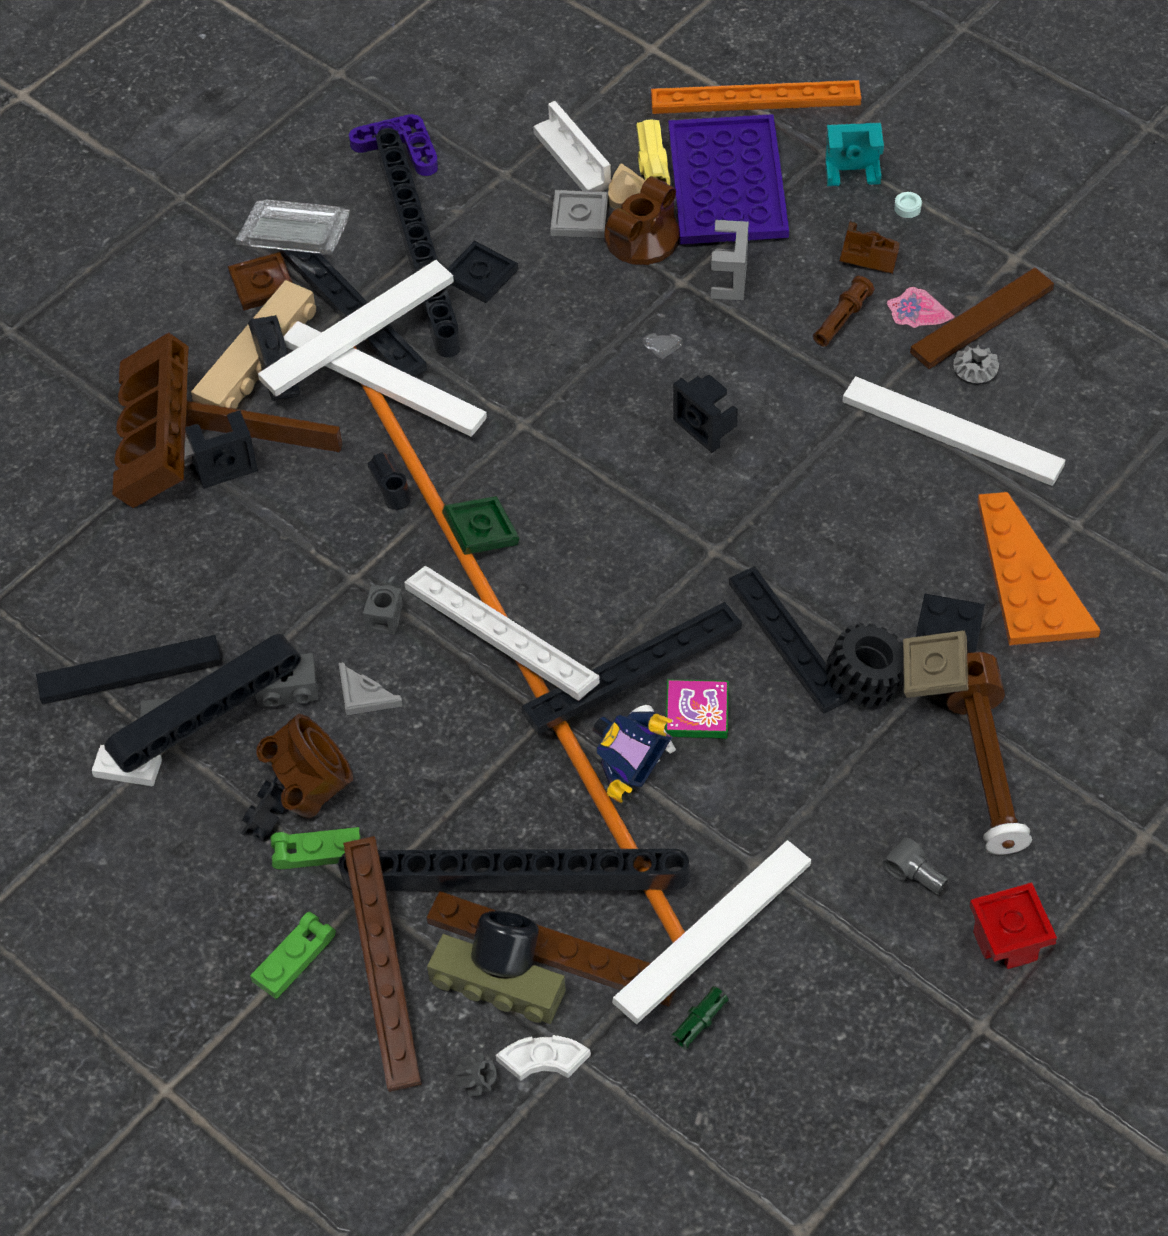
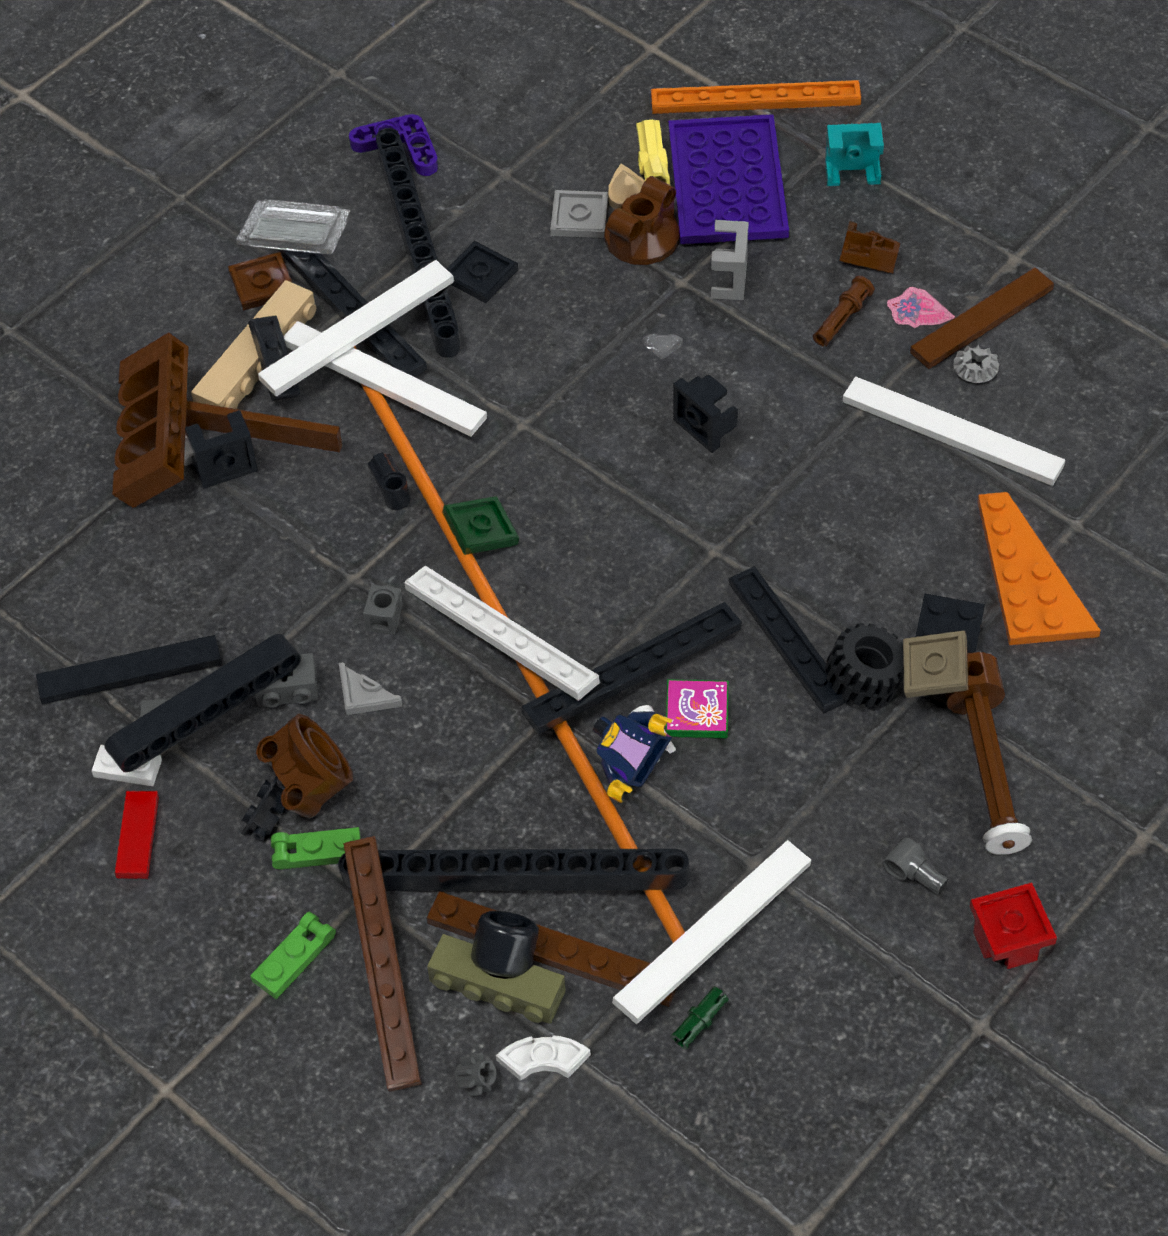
(137, 835): none -> red tile
(573, 150): white fence -> none
(907, 204): light aqua tile -> none

